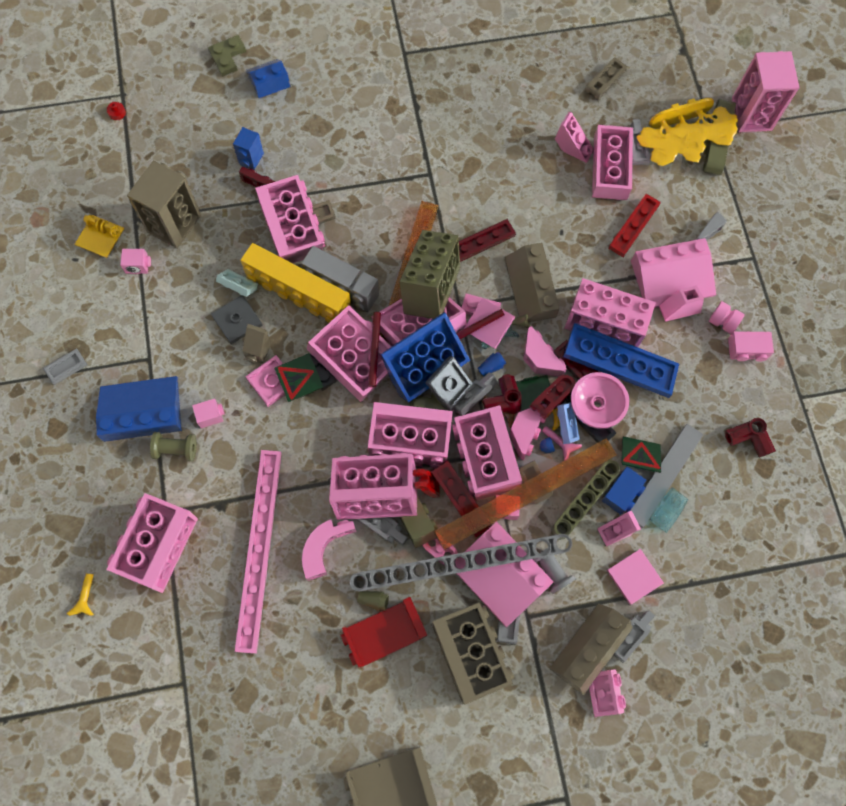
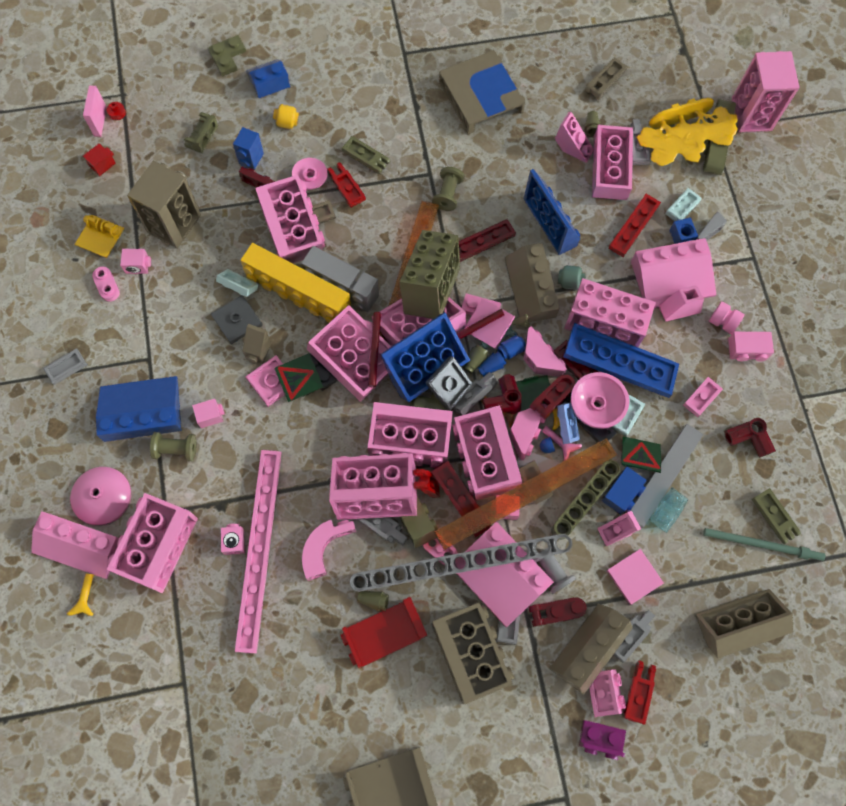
(73, 544): none -> bright pink slope
(94, 111): none -> bright pink tile
(99, 159): none -> red brick
(105, 282): none -> bright pink plate
(110, 502): none -> bright pink dish
(202, 133): none -> olive hinge
(232, 539): none -> bright pink brick
(286, 116): none -> yellow head
(310, 167): none -> bright pink dish
(347, 185): none -> red hinge
(365, 154): none -> olive hinge
(451, 177): none -> olive piece
(477, 357): none -> olive cone
(480, 89): none -> dark tan panel
(511, 347): none -> blue brick
(550, 214): none -> blue slope
(558, 611): none -> dark red plate
(571, 277): none -> sand green head
(591, 123): none -> olive cone
(602, 738): none -> magenta bracket
(631, 416): none -> light aqua plate
(640, 694): none -> red hinge
(683, 205): none -> light aqua plate
(683, 226): none -> blue brick
(702, 397): none -> bright pink plate
(745, 623): none -> dark tan slope
(776, 516): none -> olive hinge
(801, 552): none -> sand green bar

